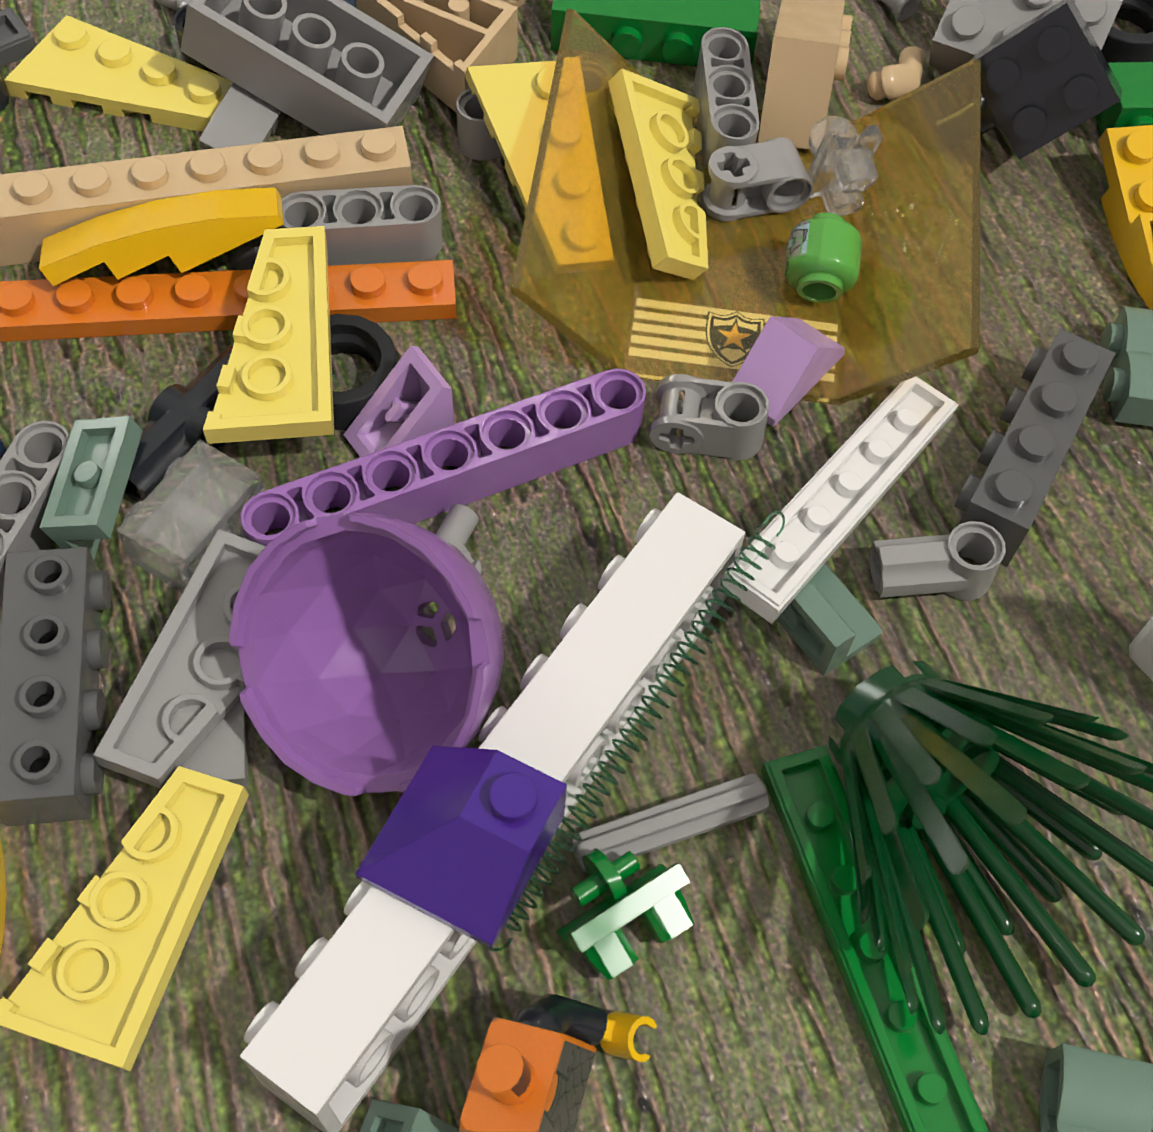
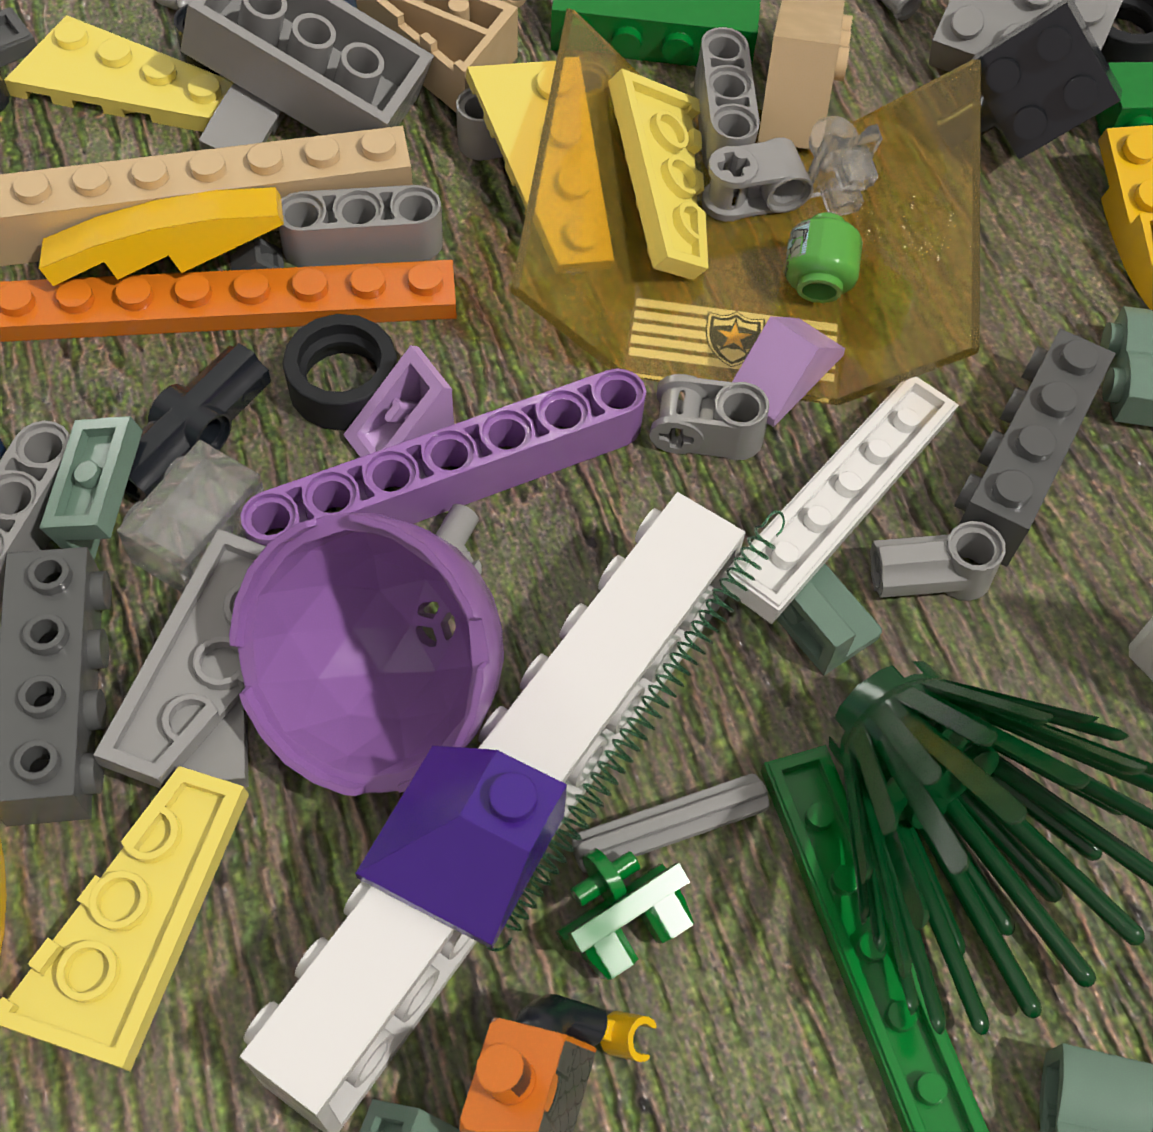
(281, 348): light yellow wing -> none
(898, 78): tan arm -> none

